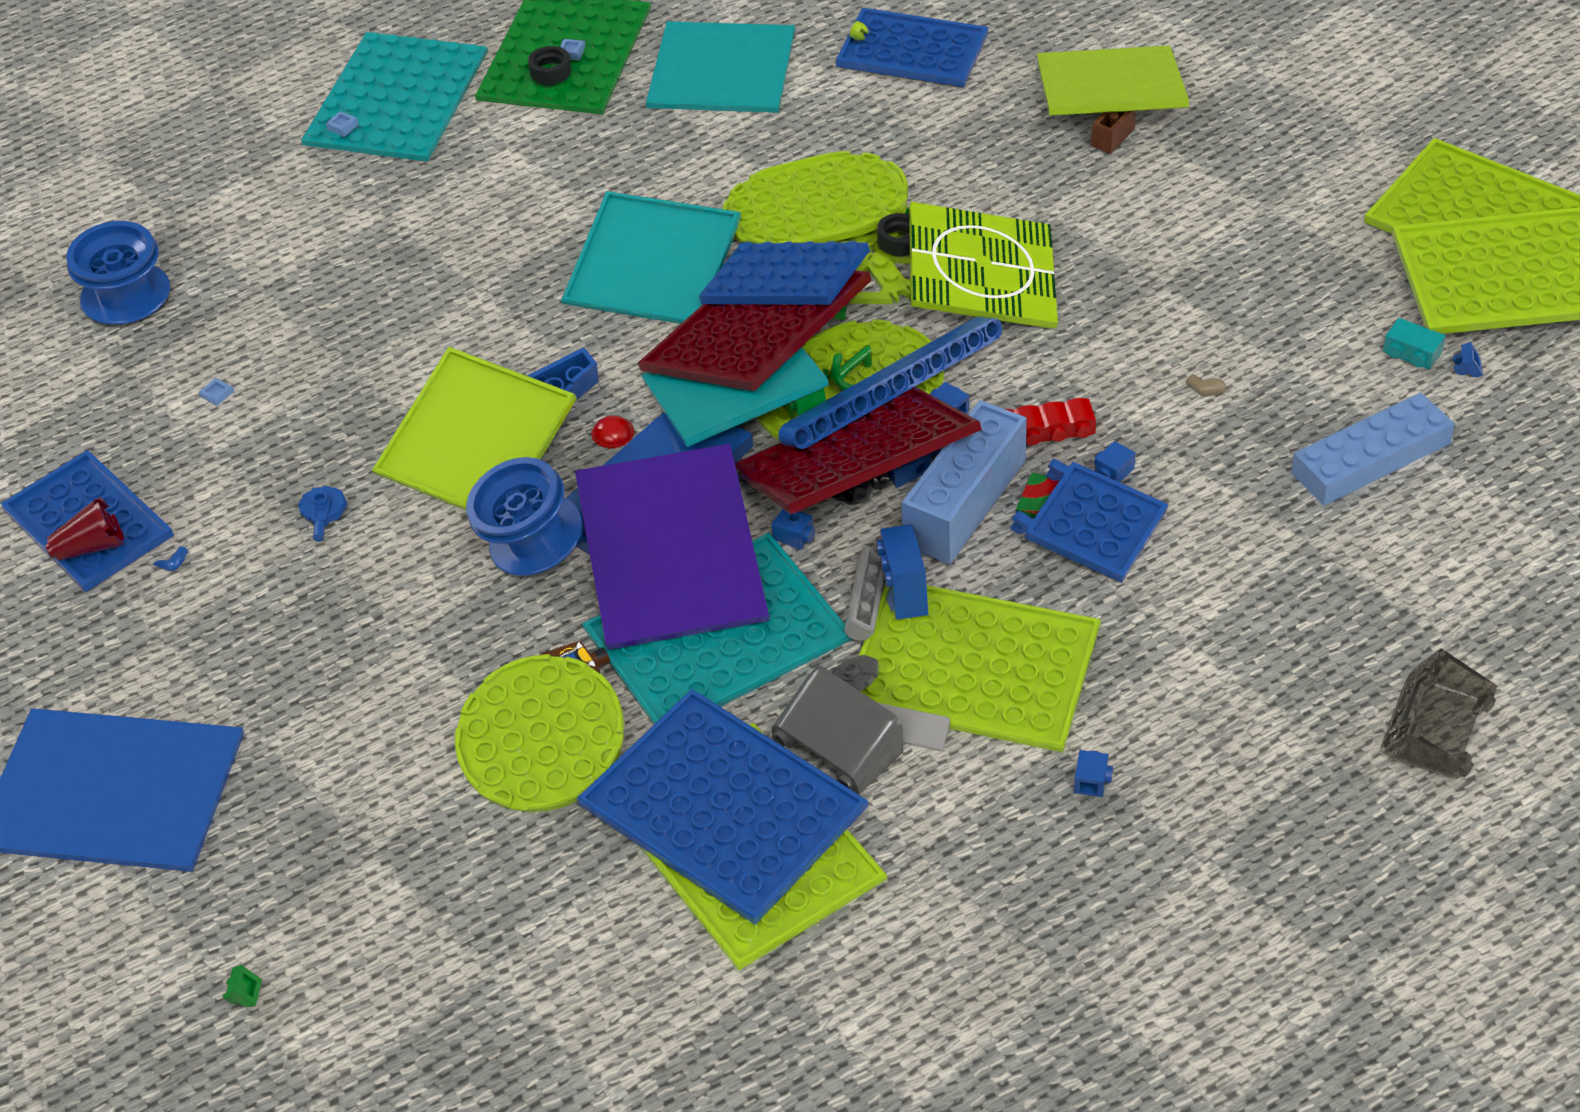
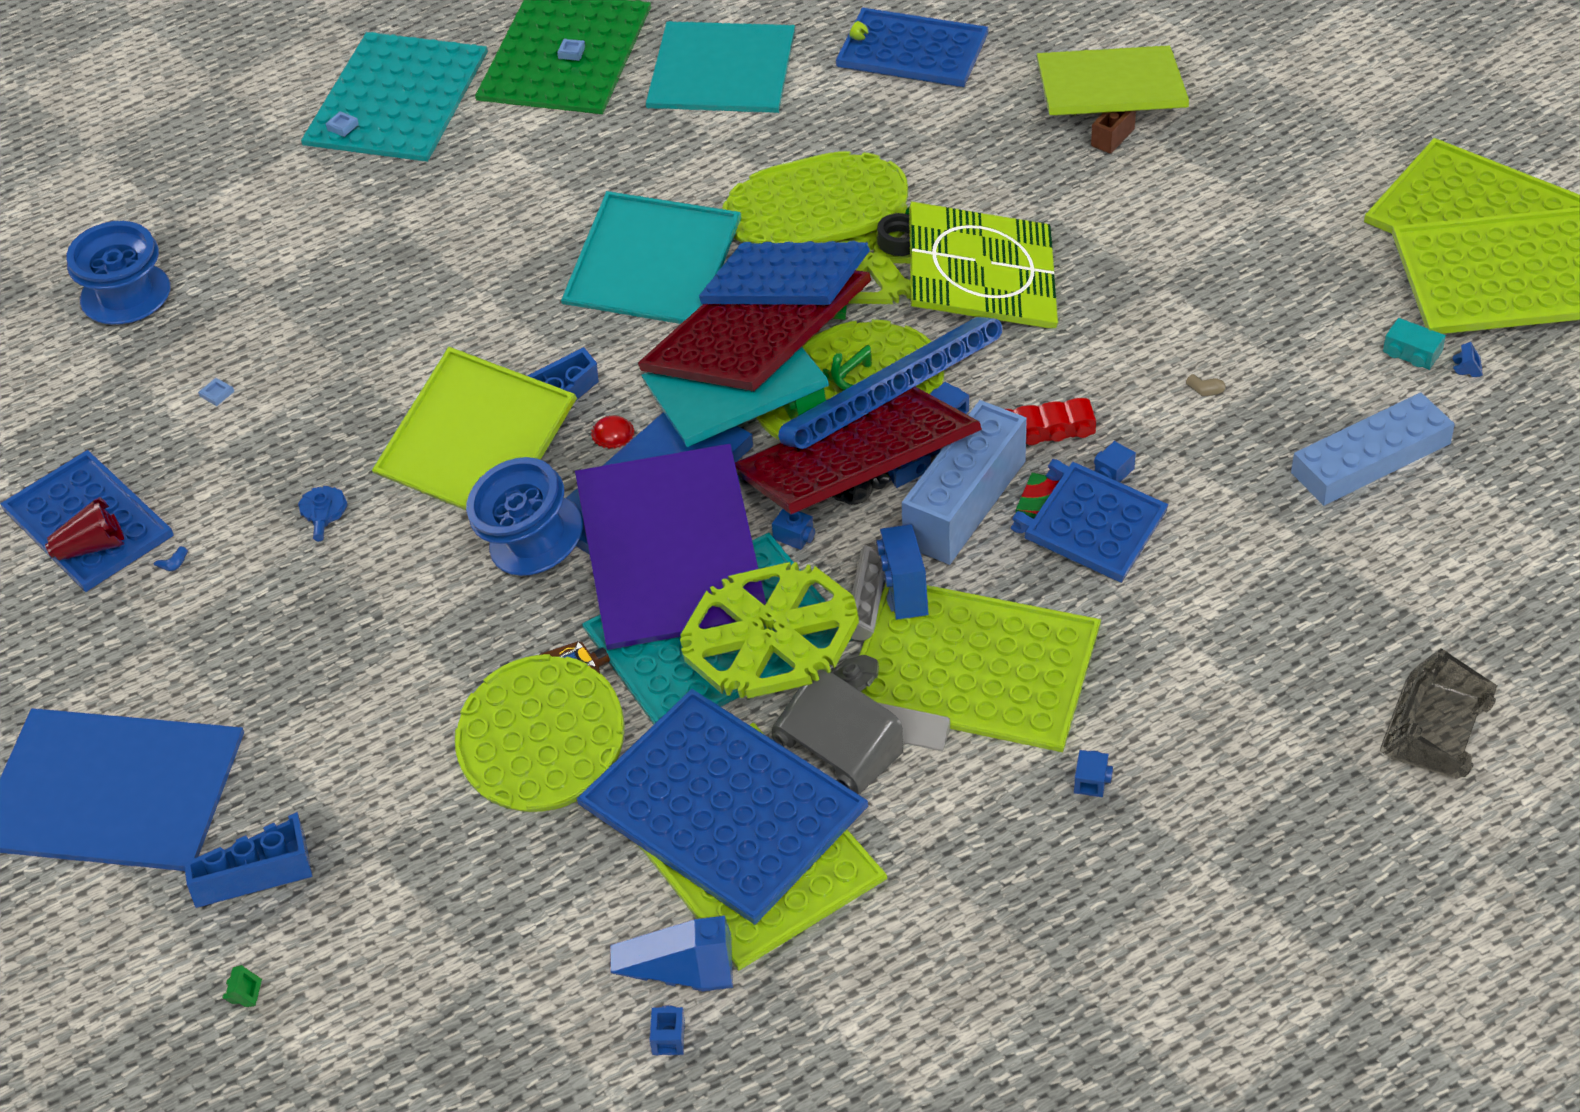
(250, 864): none -> blue wedge
(547, 55): black tyre -> none
(667, 1030): none -> blue brick
(683, 954): none -> blue wedge
(758, 643): none -> lime plate

